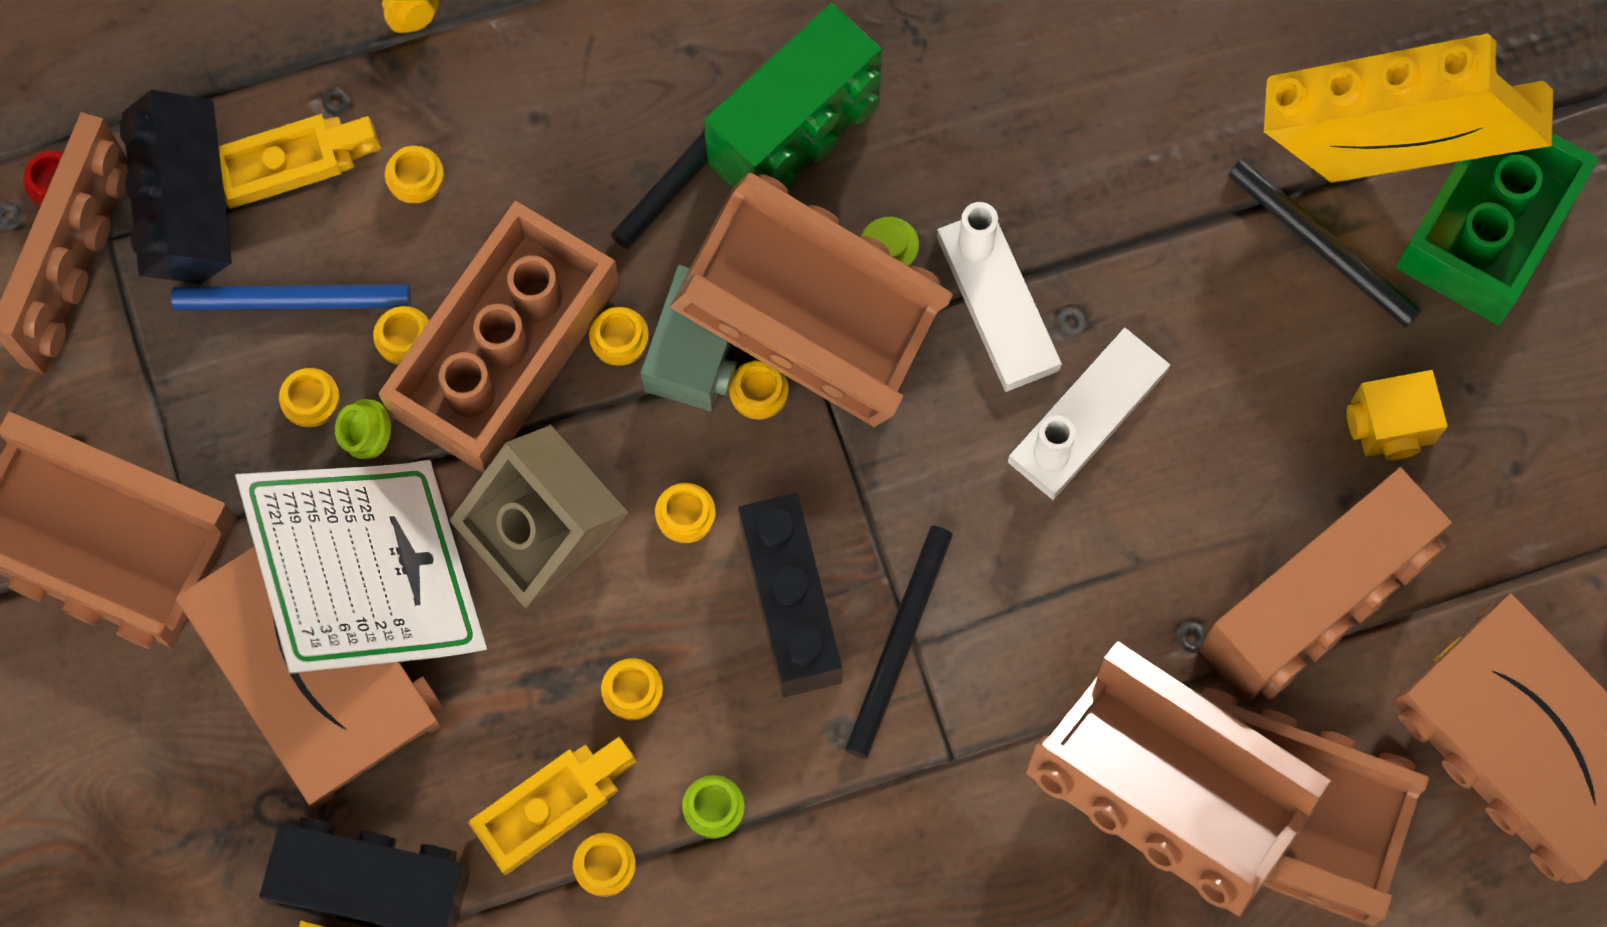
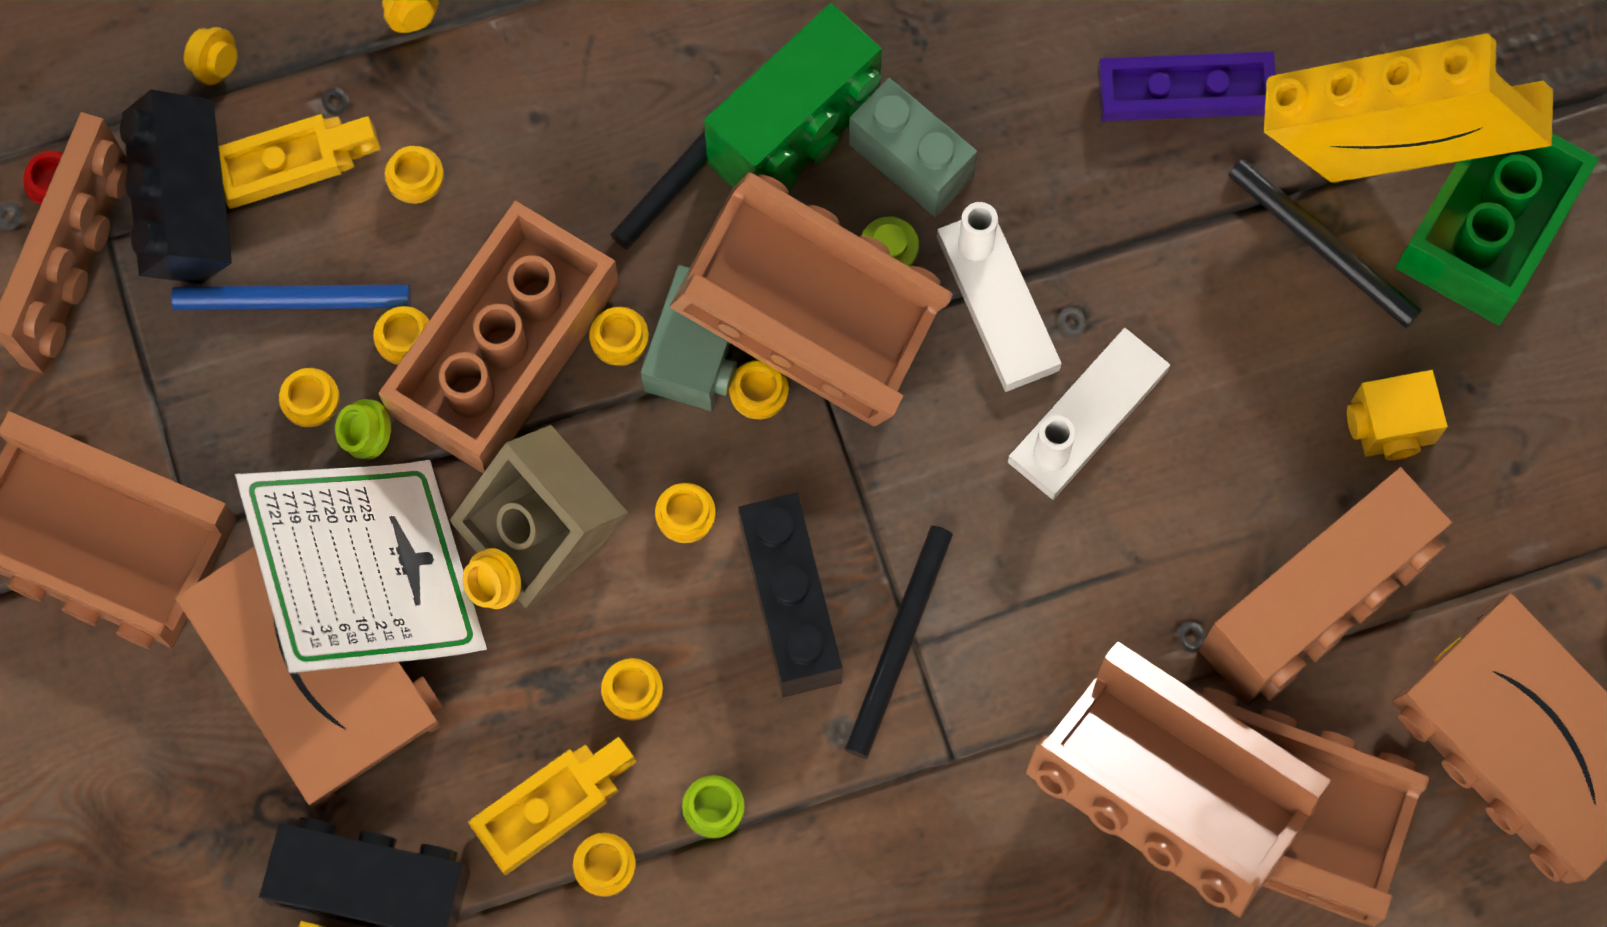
(210, 54): none -> yellow plate
(492, 579): none -> yellow plate
(912, 147): none -> sand green brick
(1184, 86): none -> dark purple plate

